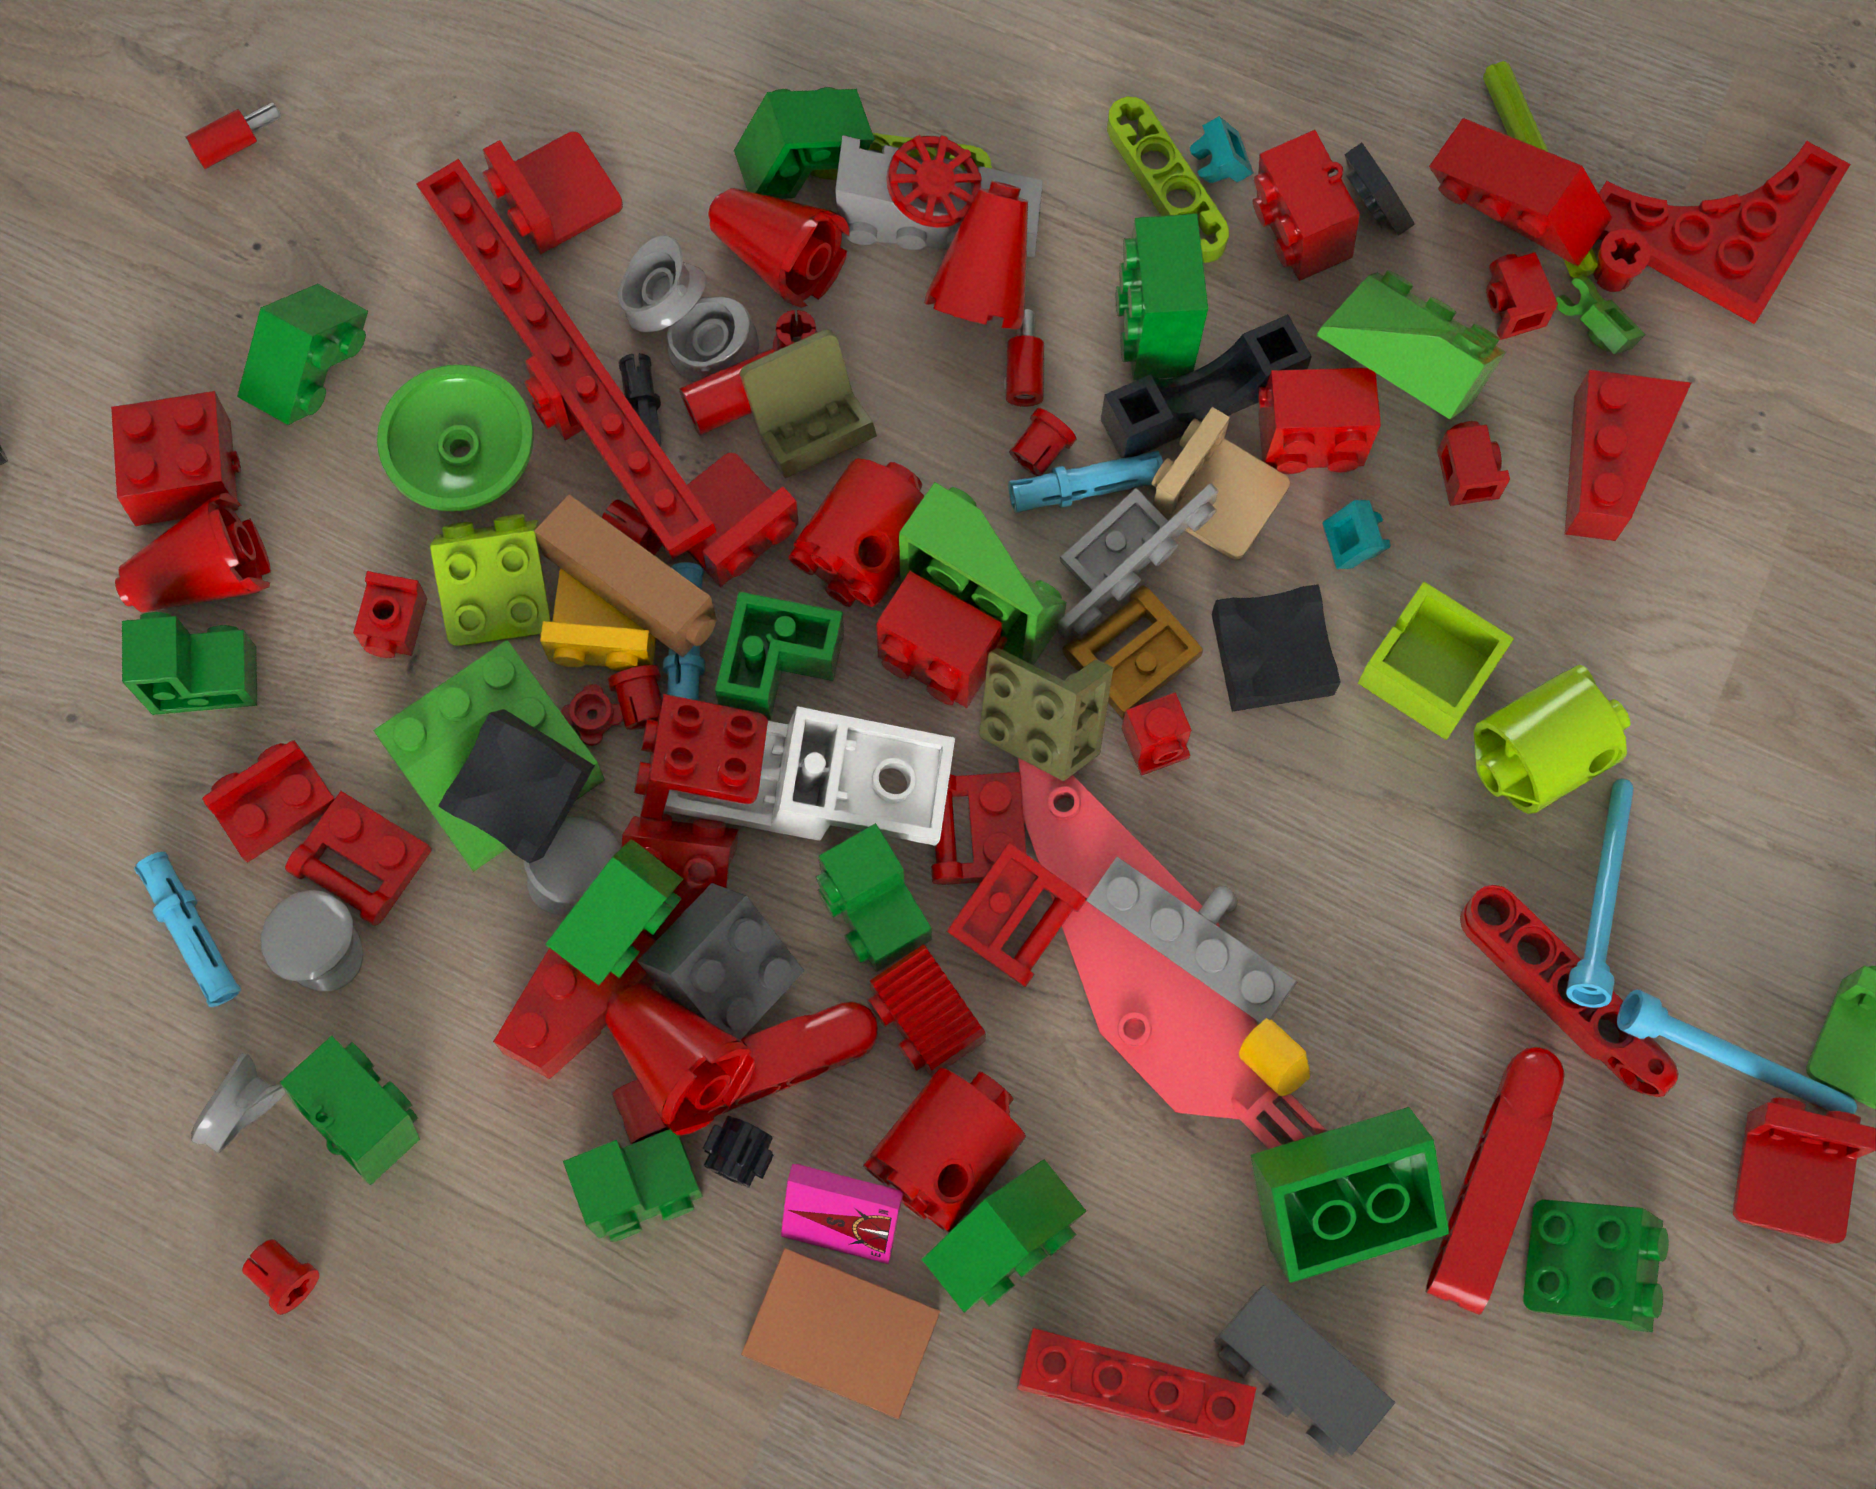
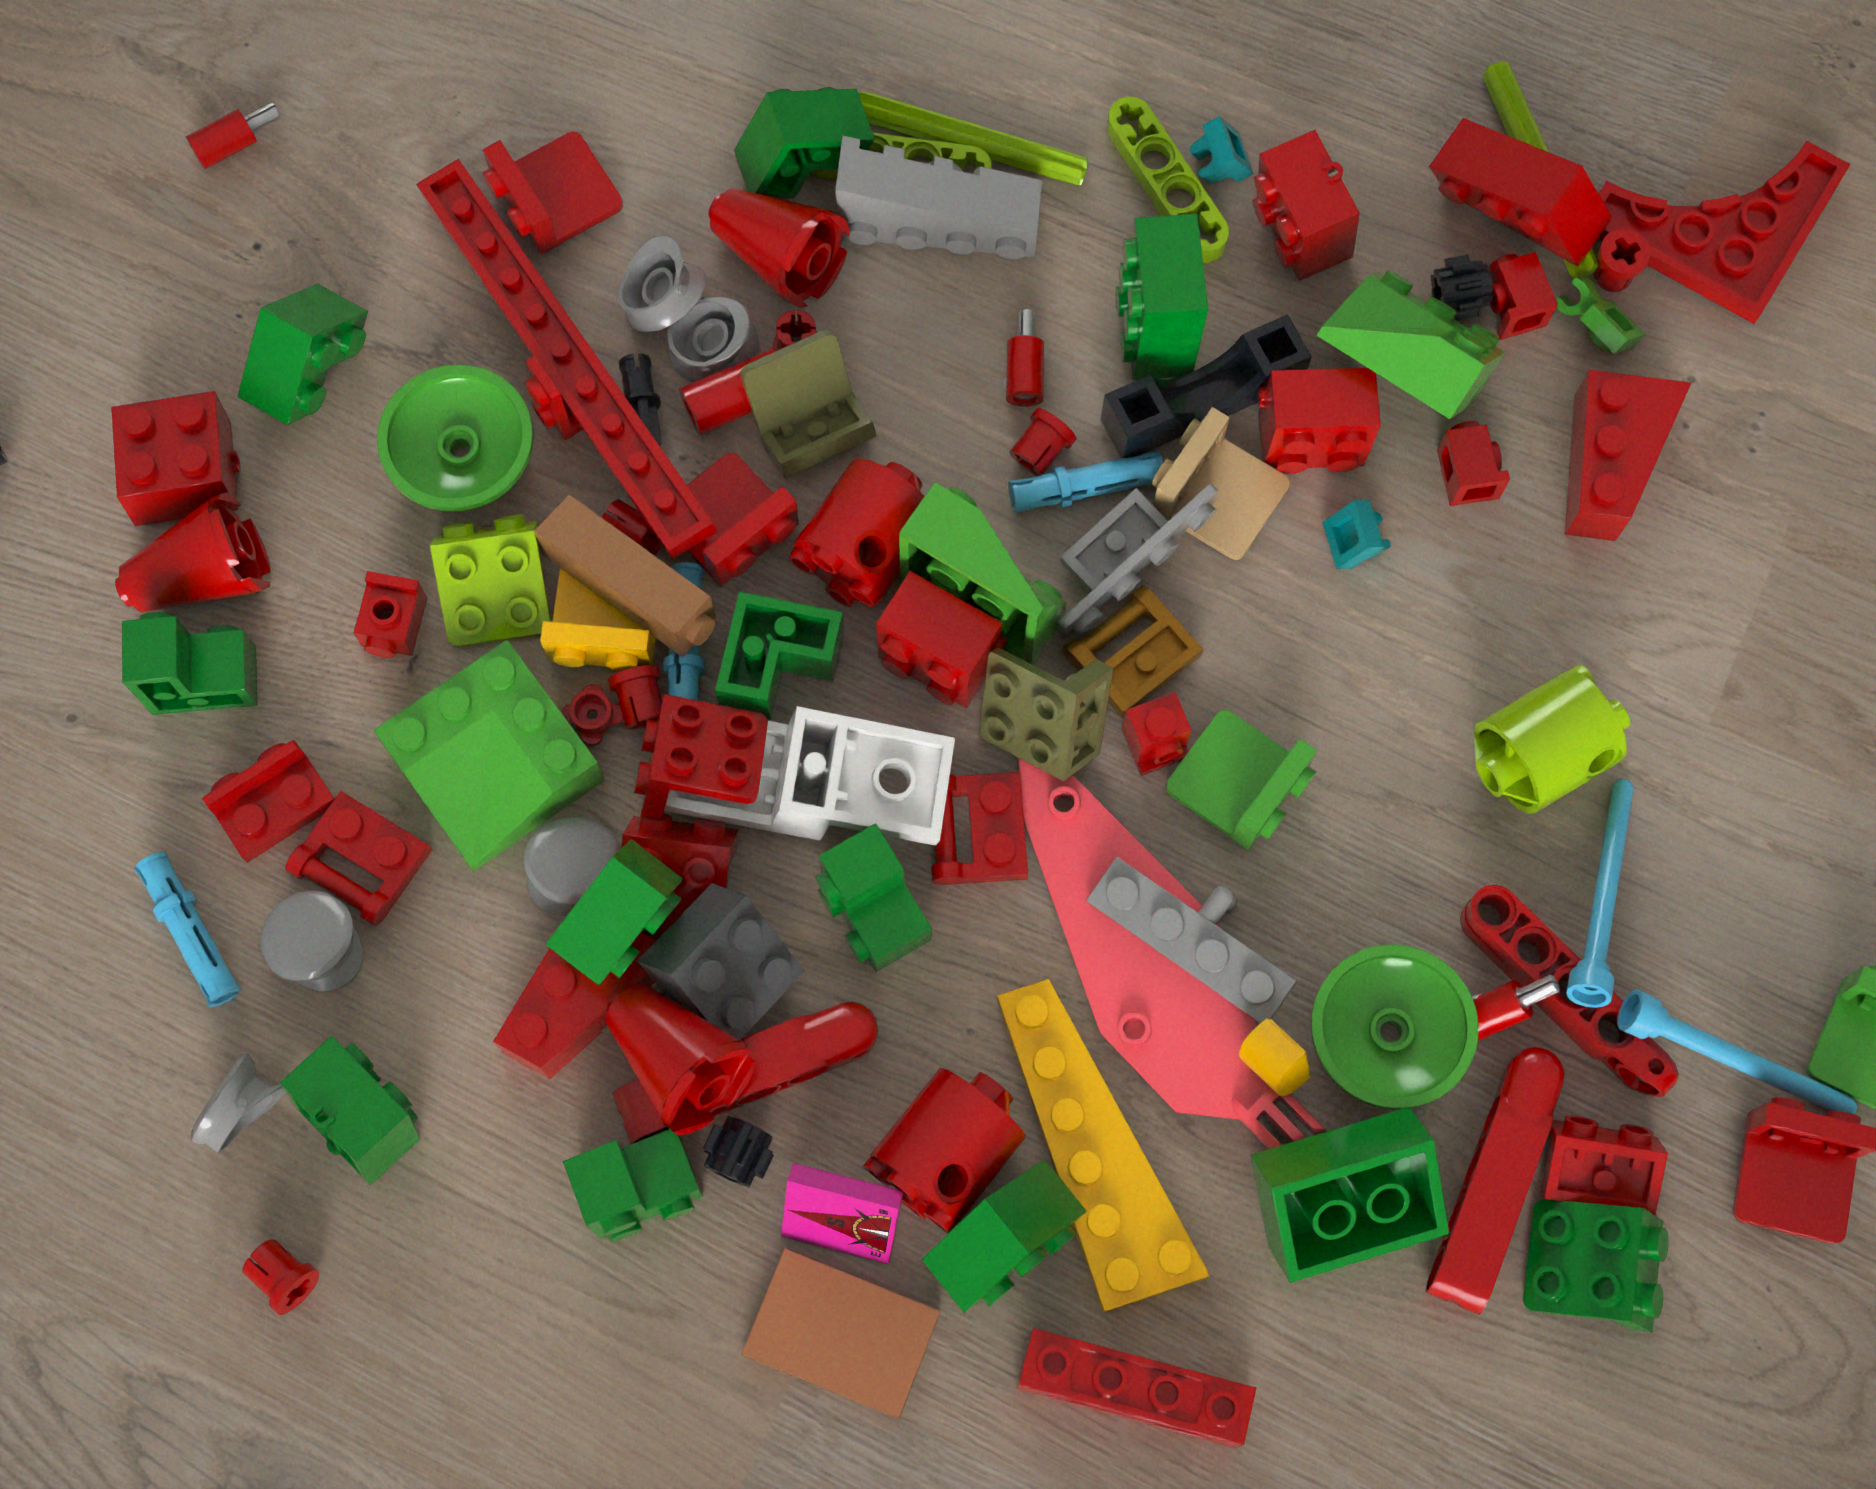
(517, 785): black brick -> none
(925, 1011): red brick -> none
(933, 180): red wheel -> none
(986, 261): red cone -> none
(997, 144): none -> lime axle
(1001, 904): red plate -> none
(1130, 1227): none -> yellow wing
(1240, 778): none -> bright green bracket
(1275, 648): black brick -> none
(1302, 1374): dark grey brick -> none
(1376, 190): black wing -> none
(1417, 997): none -> bright green dish
(1437, 660): lime piece -> none
(1463, 286): none -> black gear
(1510, 1004): none -> red piece
(1603, 1164): none -> red bracket

